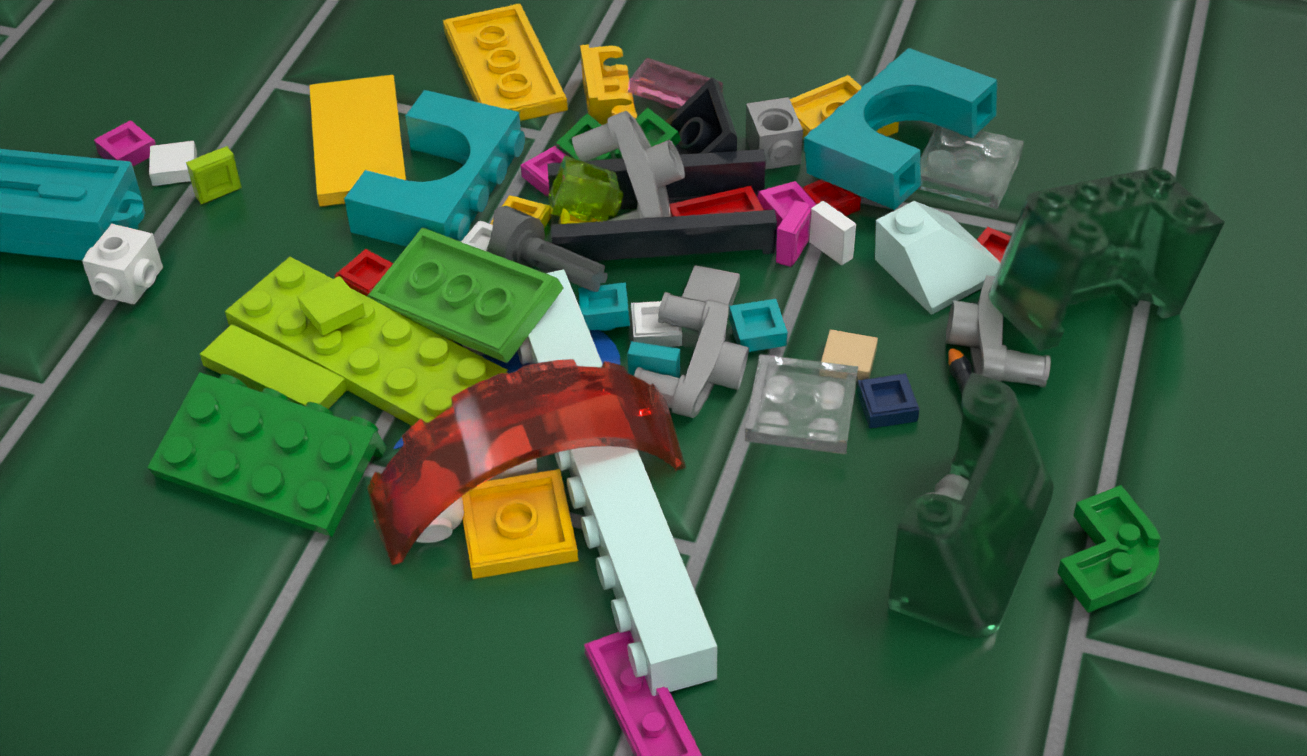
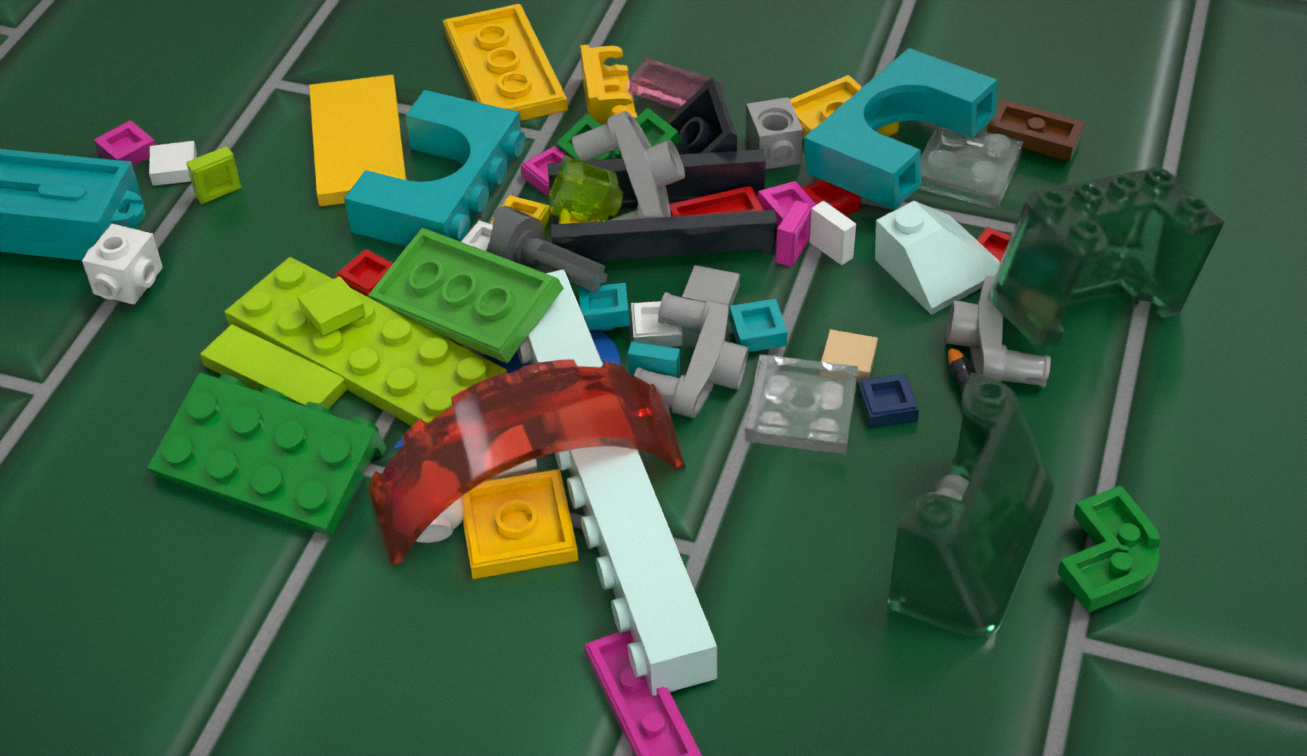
(1039, 129): none -> reddish brown plate

